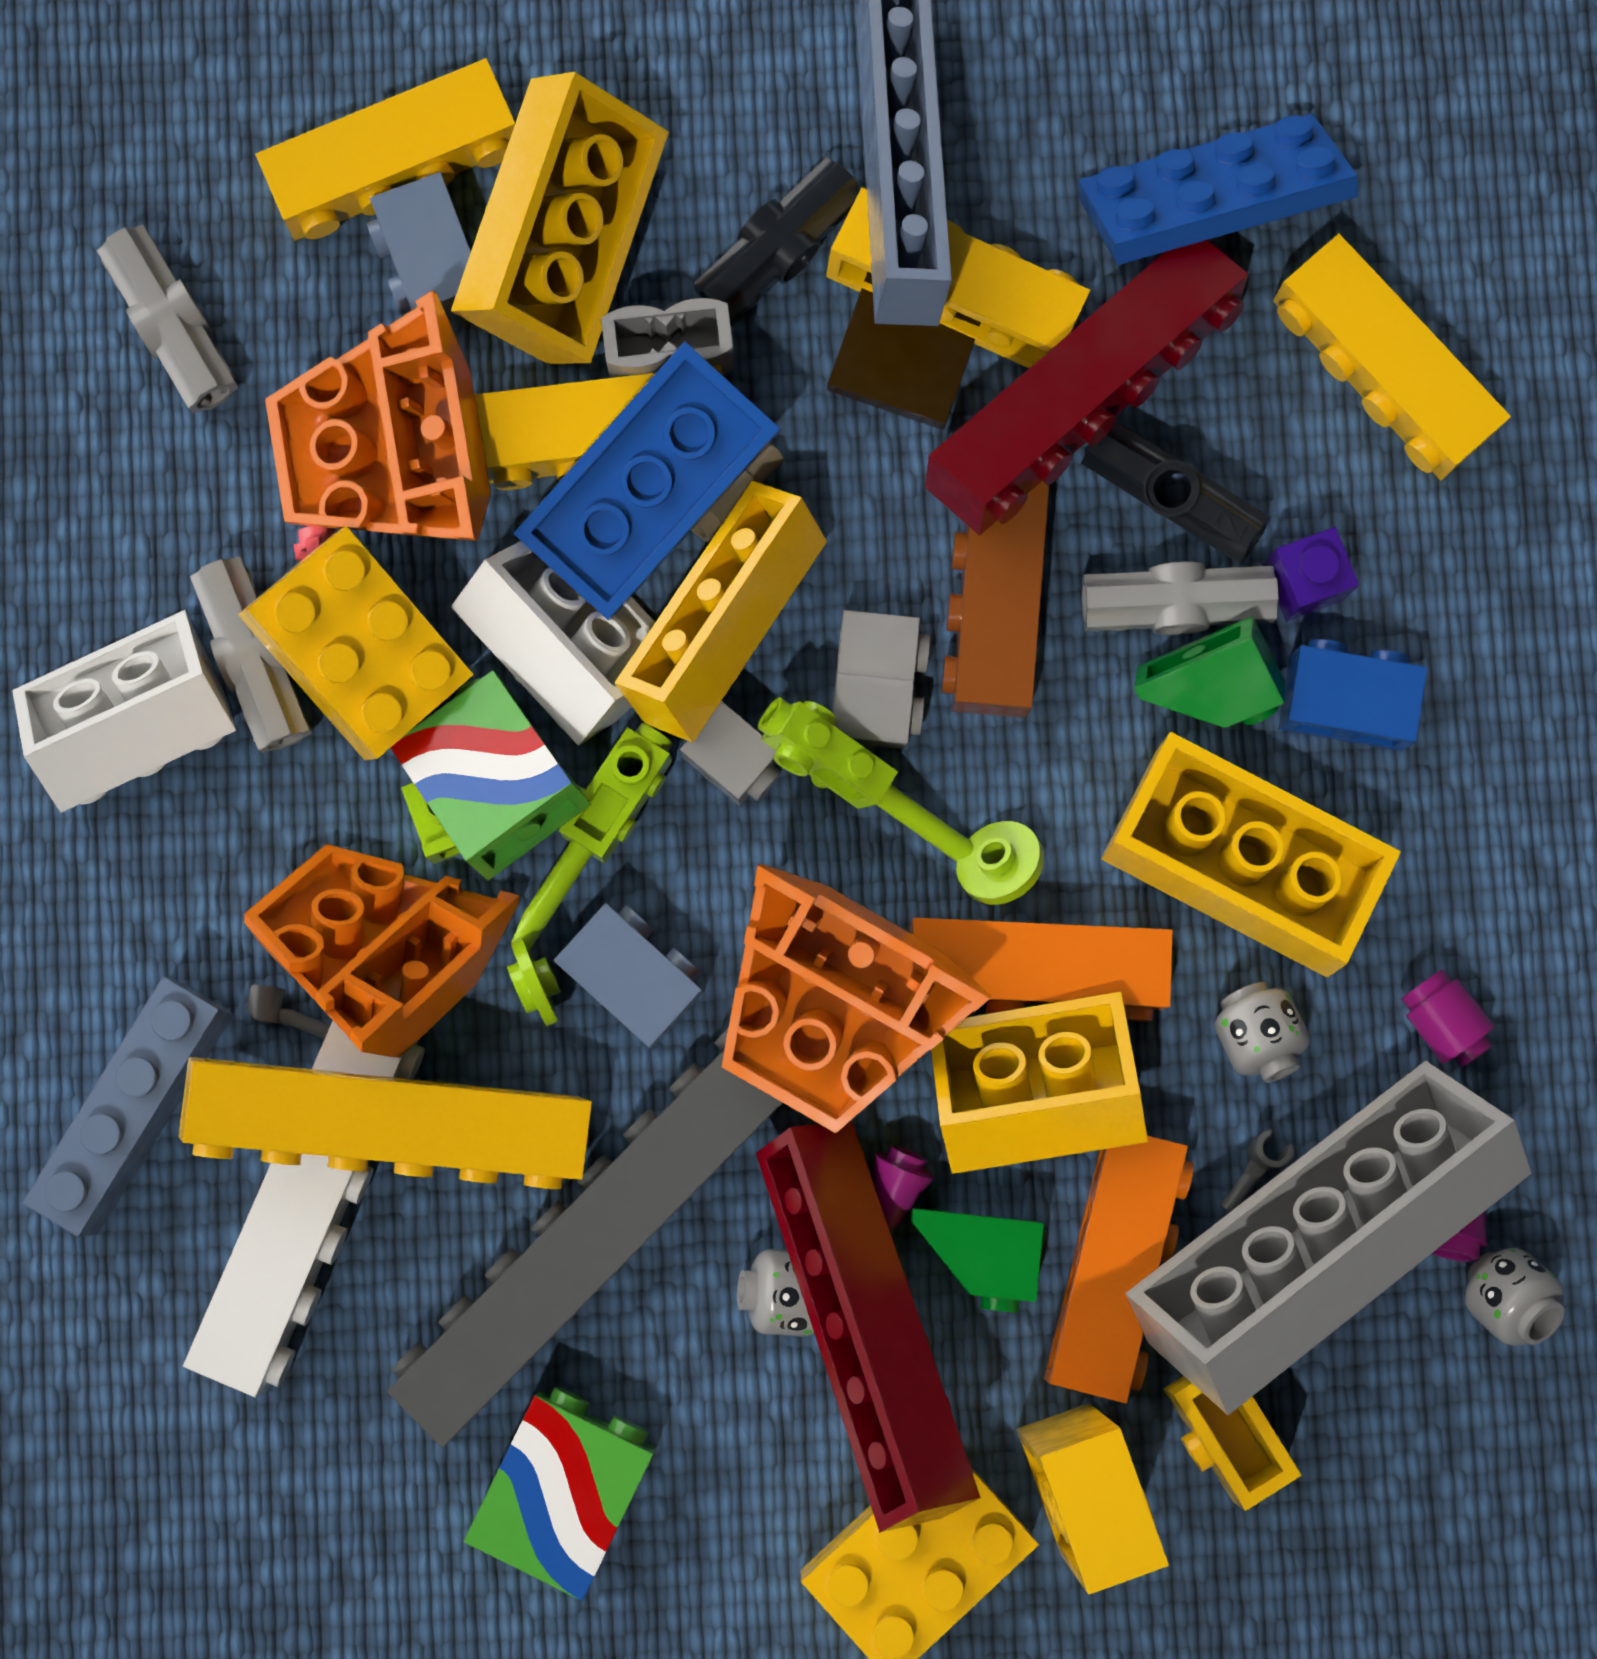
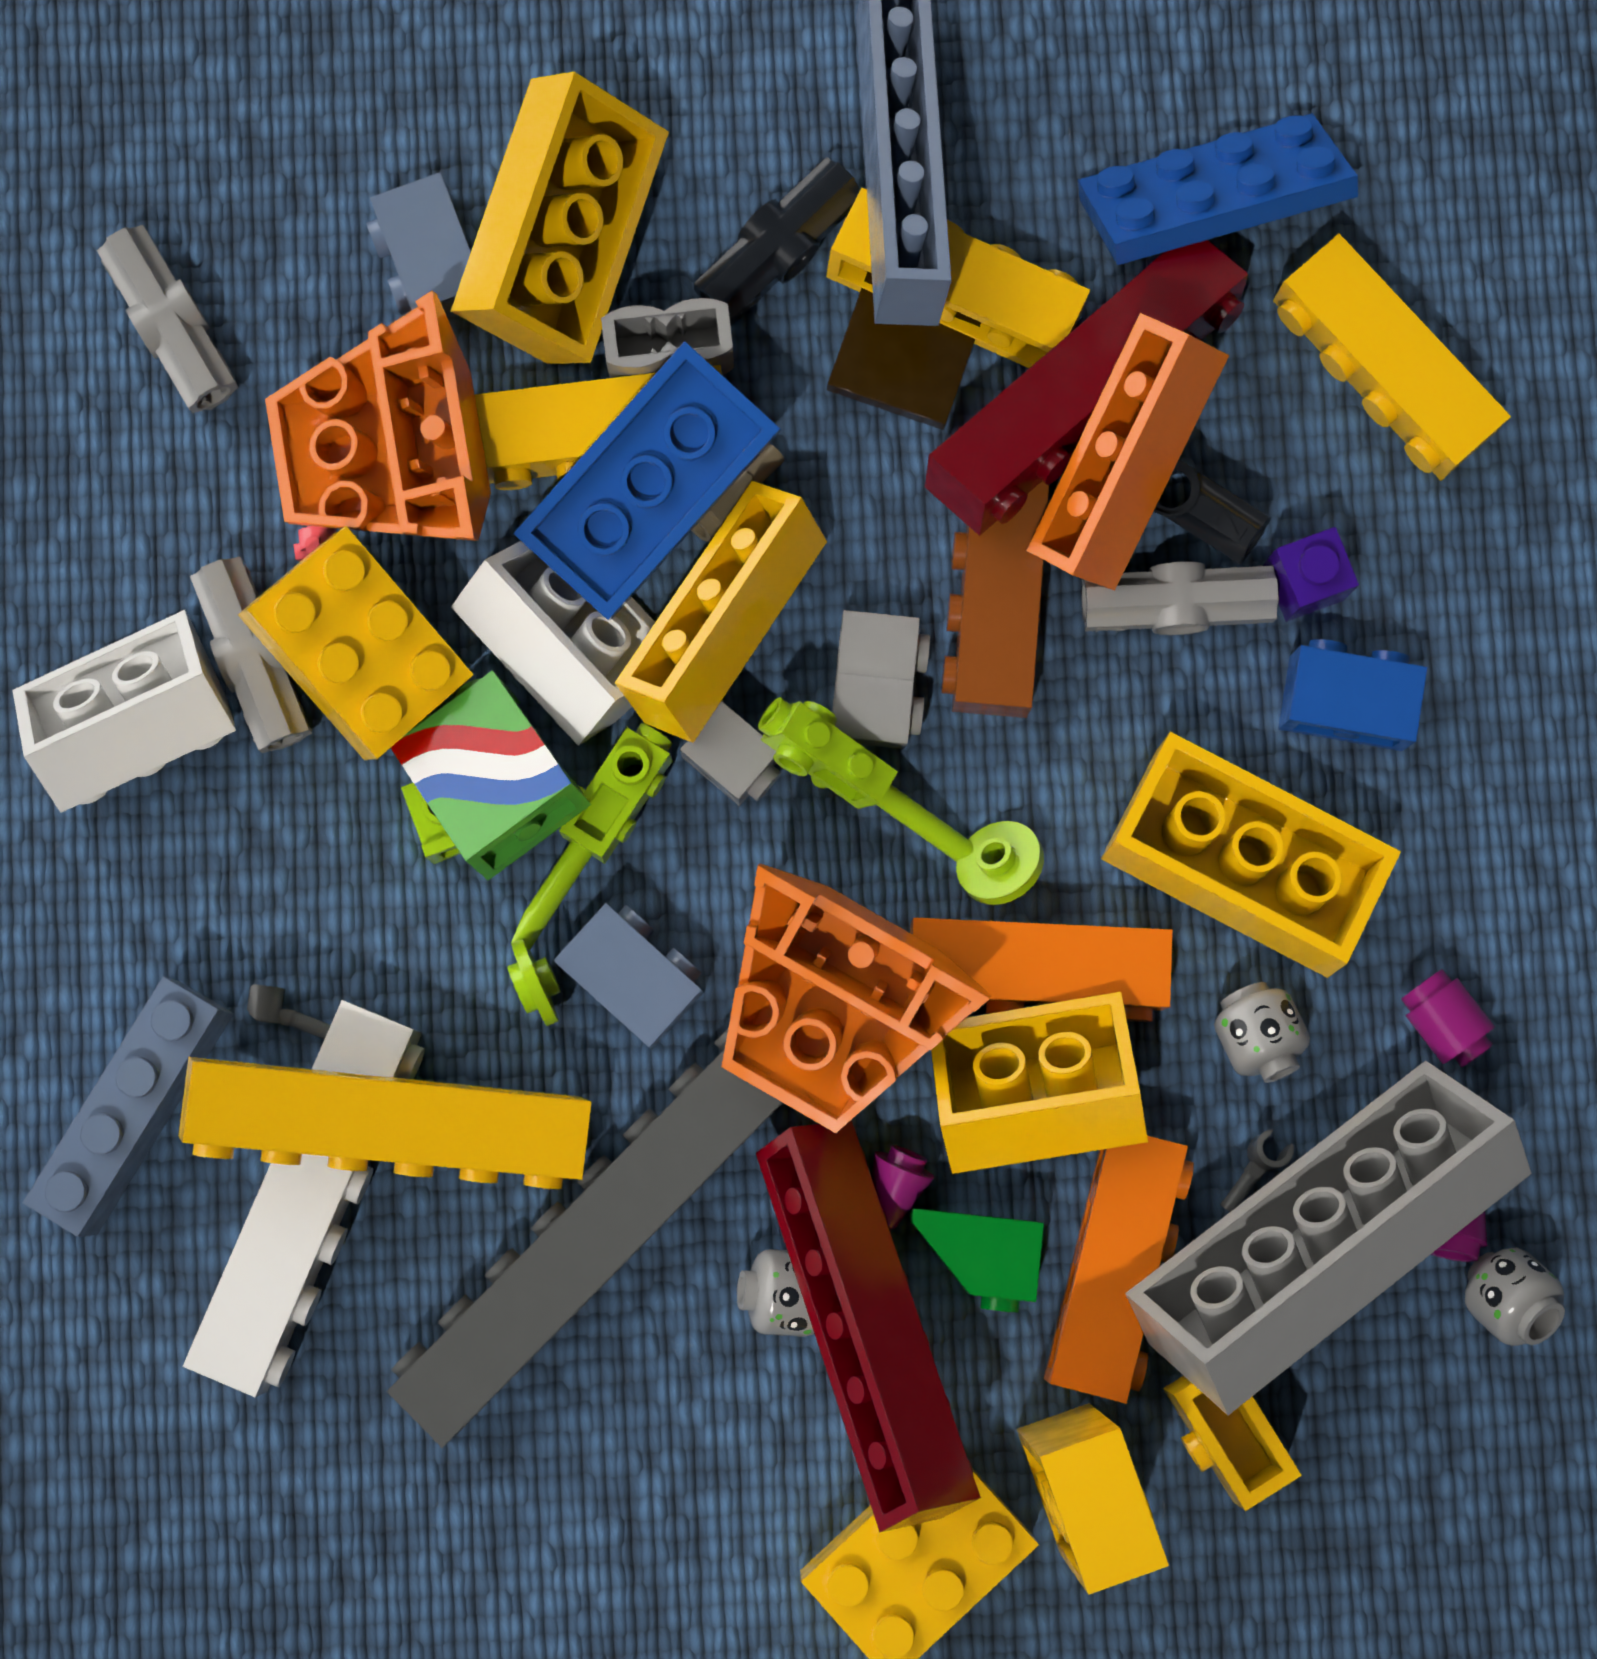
(379, 944): orange wedge -> none
(397, 141): yellow brick -> none
(561, 1491): panel -> none
(1127, 452): none -> orange brick
(1217, 677): green slope -> none

